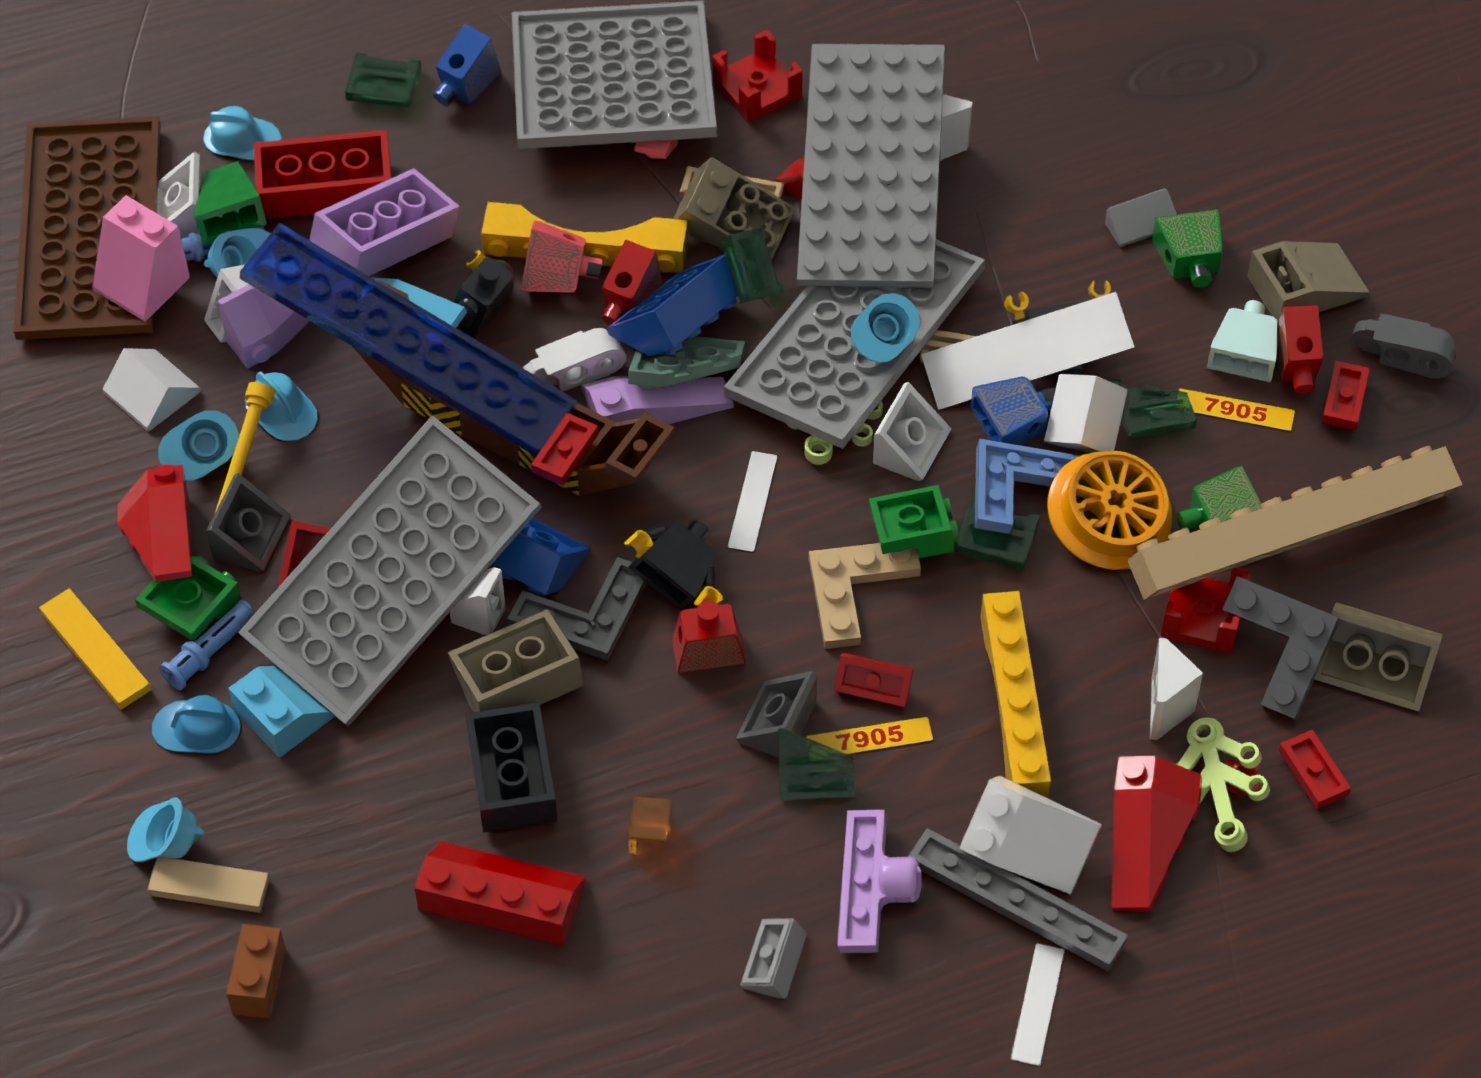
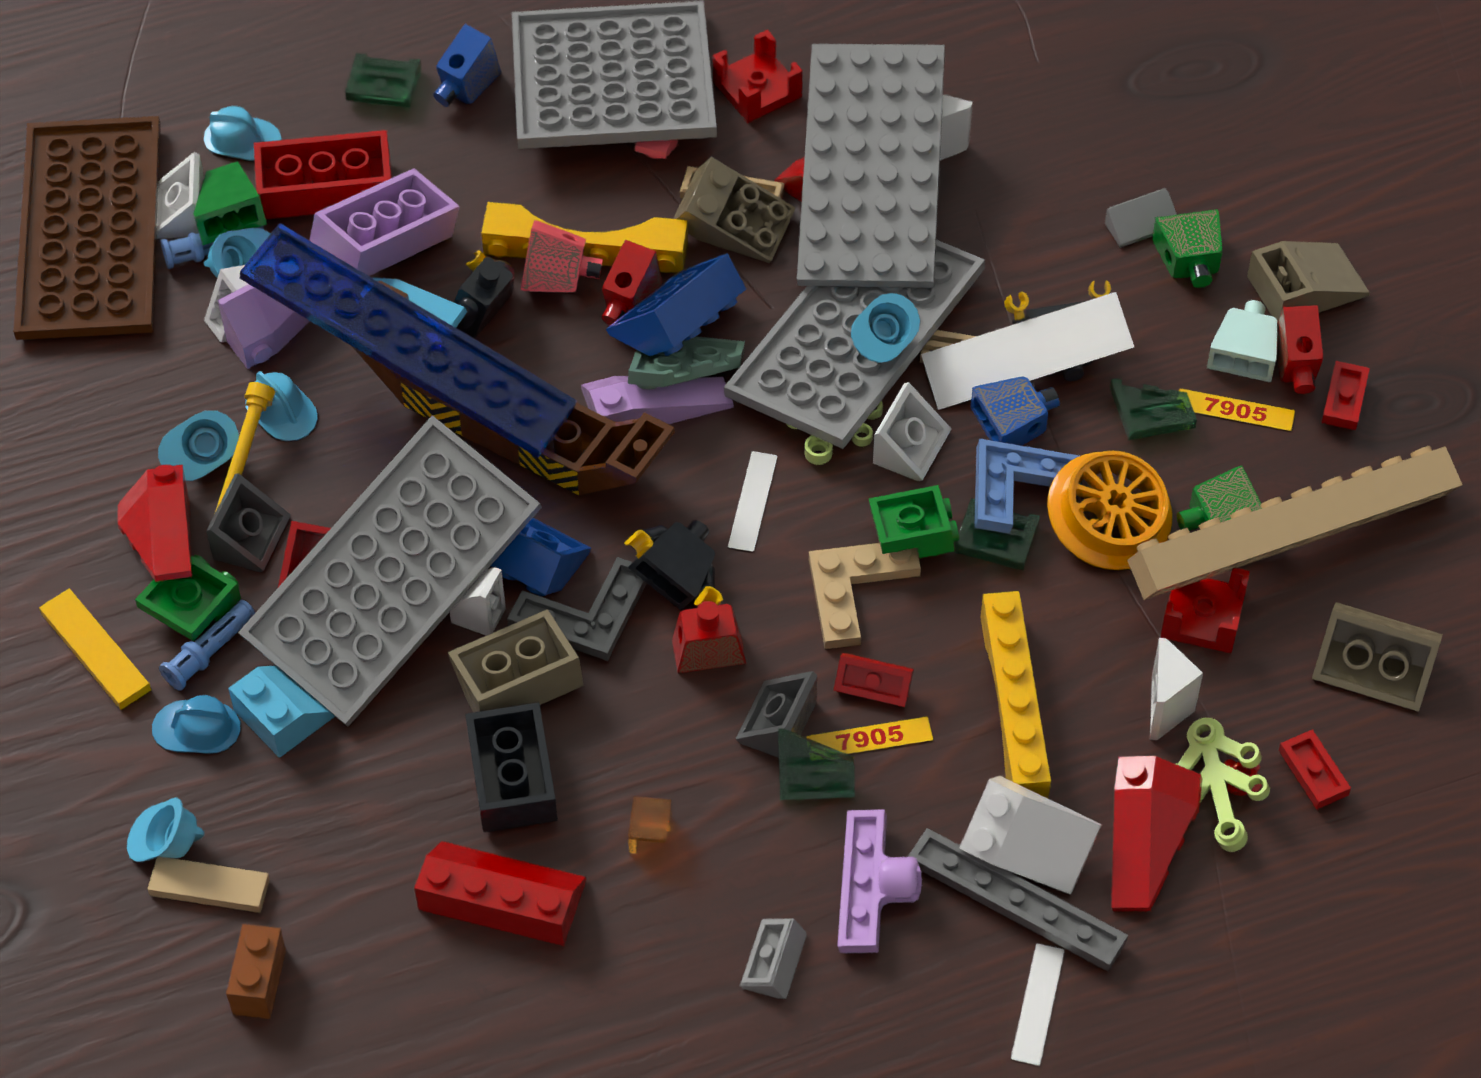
(139, 259): bright pink slope -> none
(148, 386): white slope -> none
(564, 449): red plate -> none
(578, 359): white piece -> none
(751, 265): clear green plate -> none
(1085, 413): white slope -> none
(1308, 634): dark grey plate -> none
(1407, 345): dark grey piece -> none

